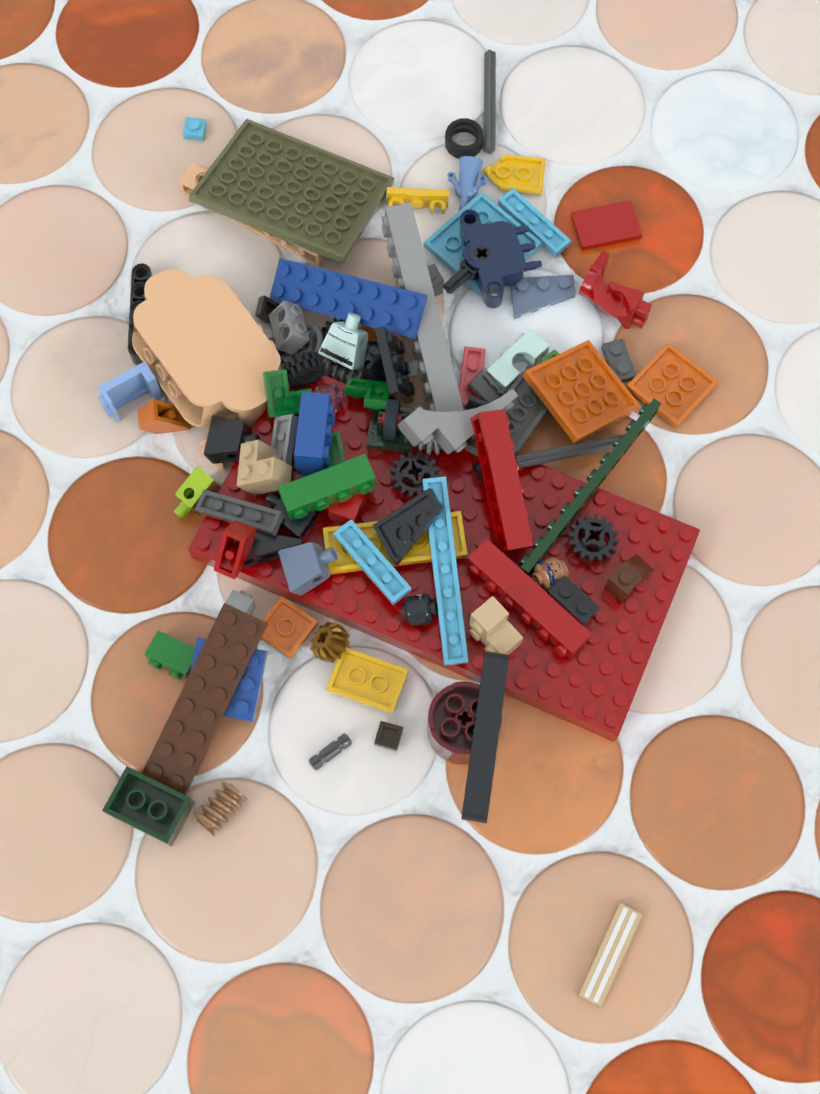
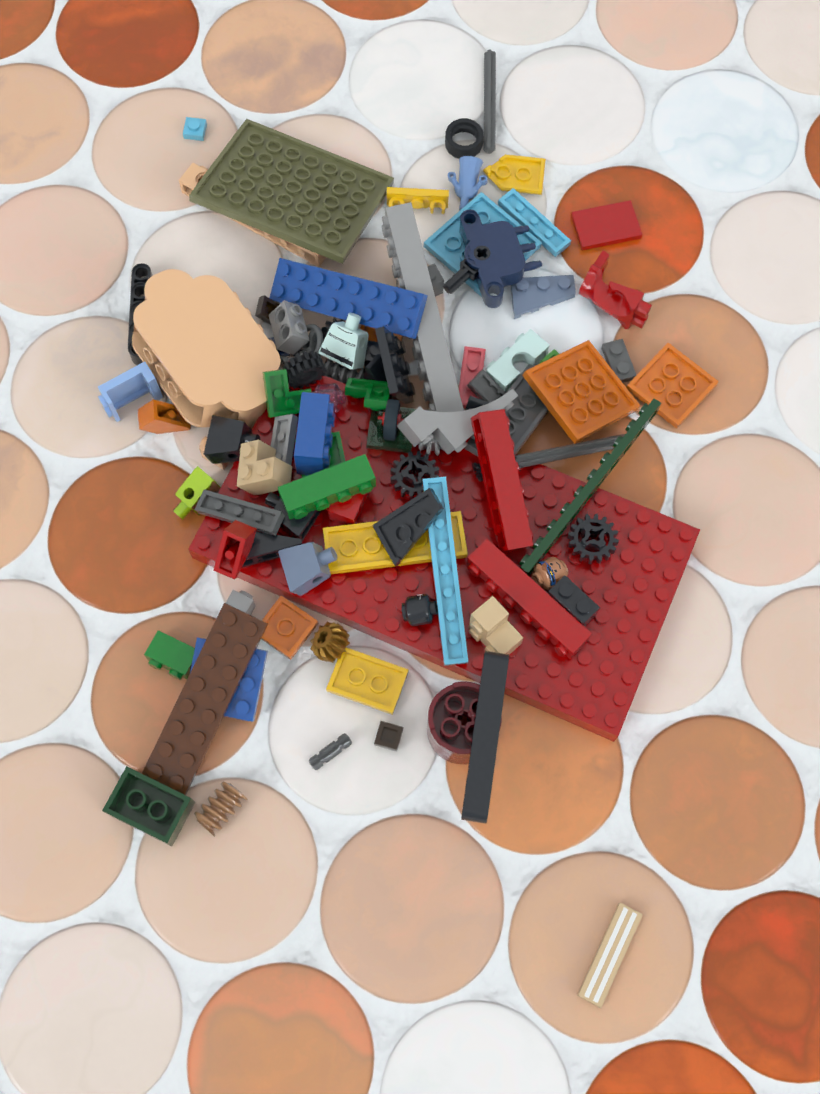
(372, 562): medium azure plate -> none
(628, 577): reddish brown slope -> none

